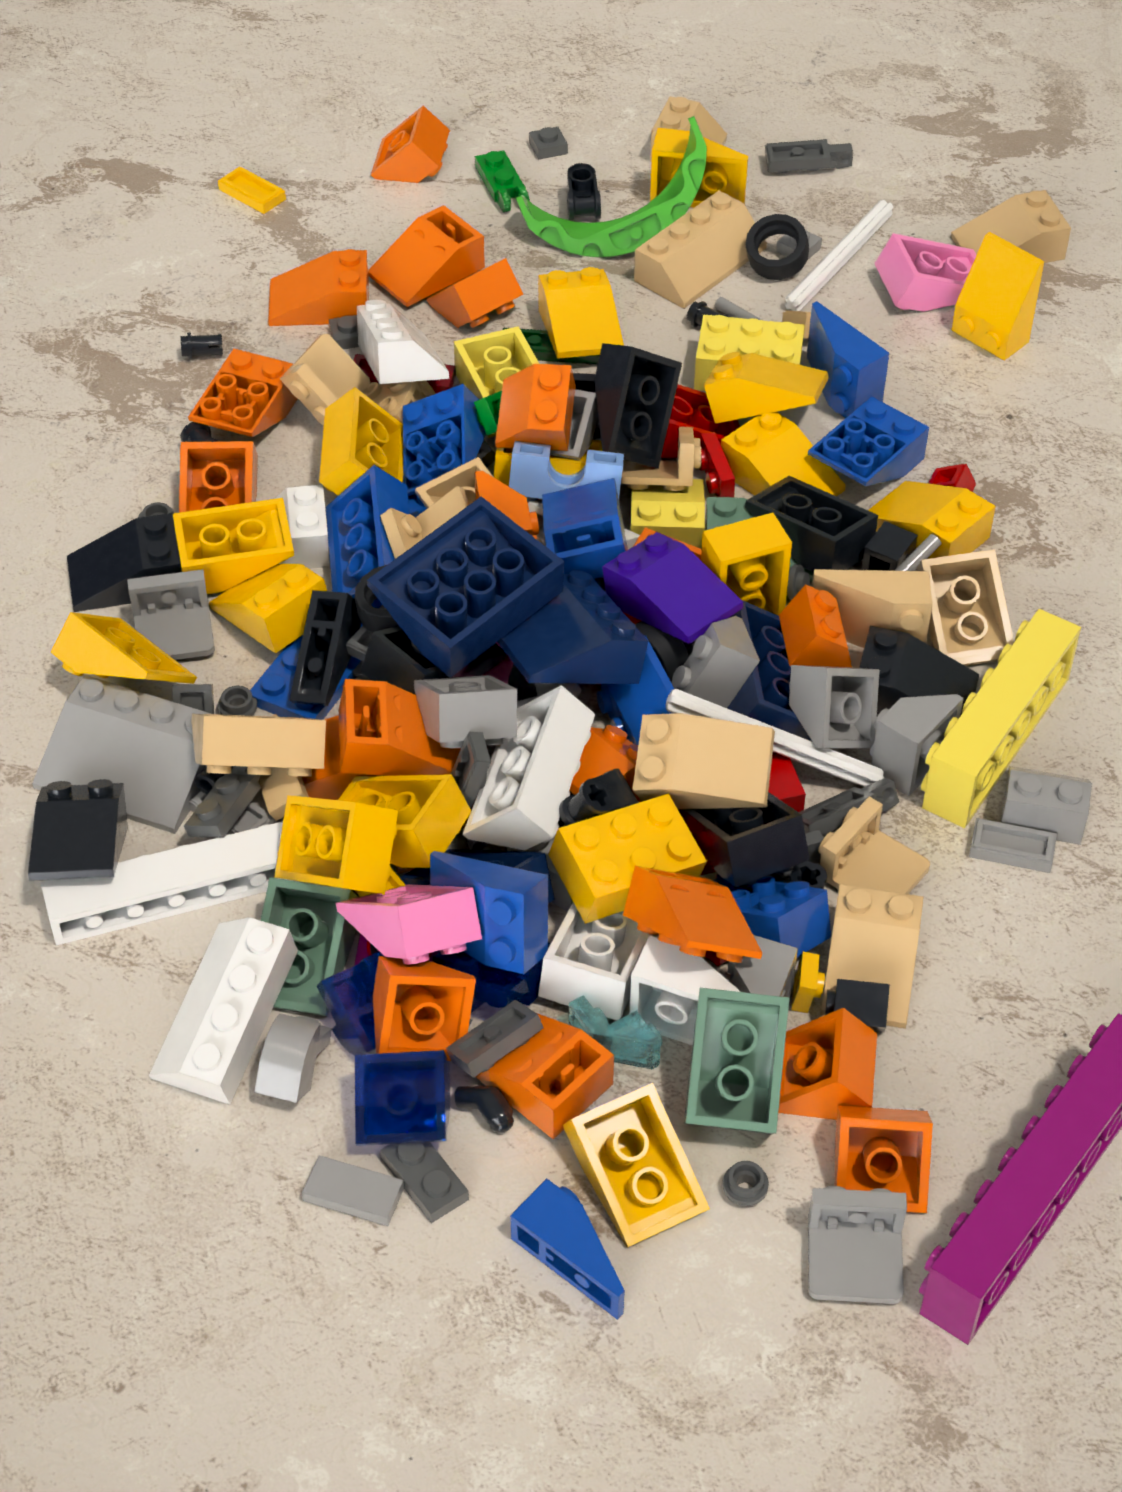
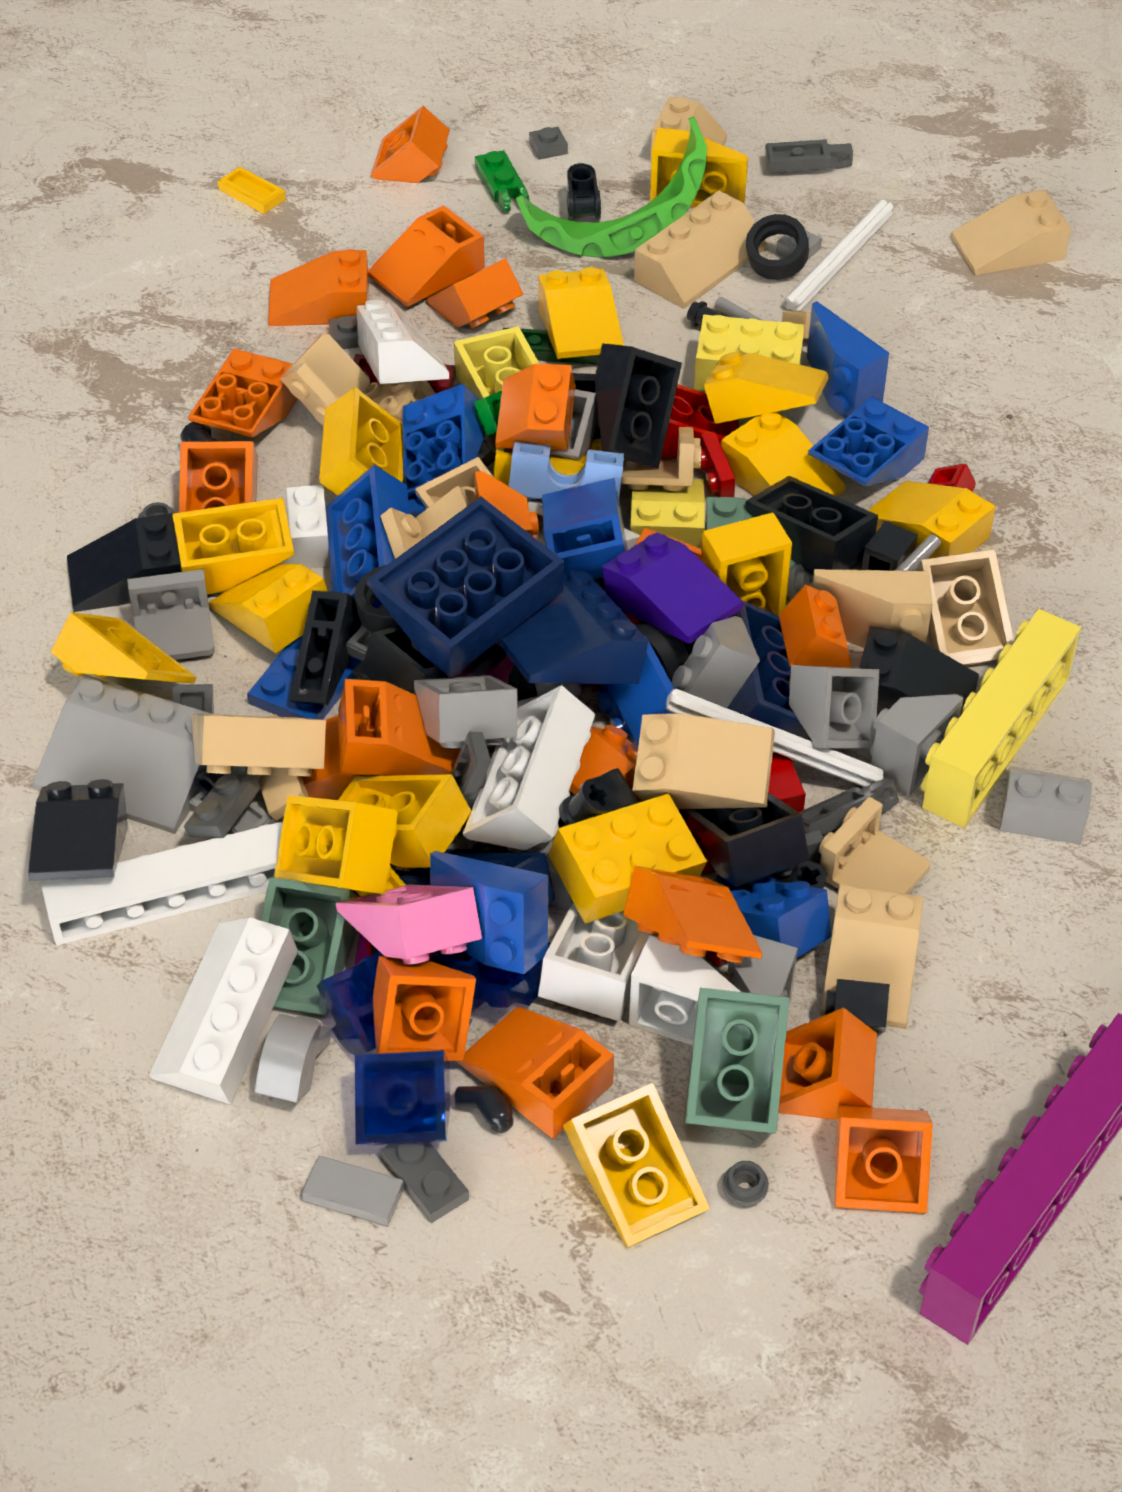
(201, 345): black pin -> none
(237, 701): dark grey plate -> none
(494, 1038): dark grey plate -> none
(561, 1236): blue slope -> none
(628, 1038): clear light blue slope -> none
(807, 982): yellow plate -> none
(856, 1245): light grey bracket -> none
(923, 272): bright pink slope -> none
(999, 297): yellow slope -> none
(1013, 845): light grey tile -> none

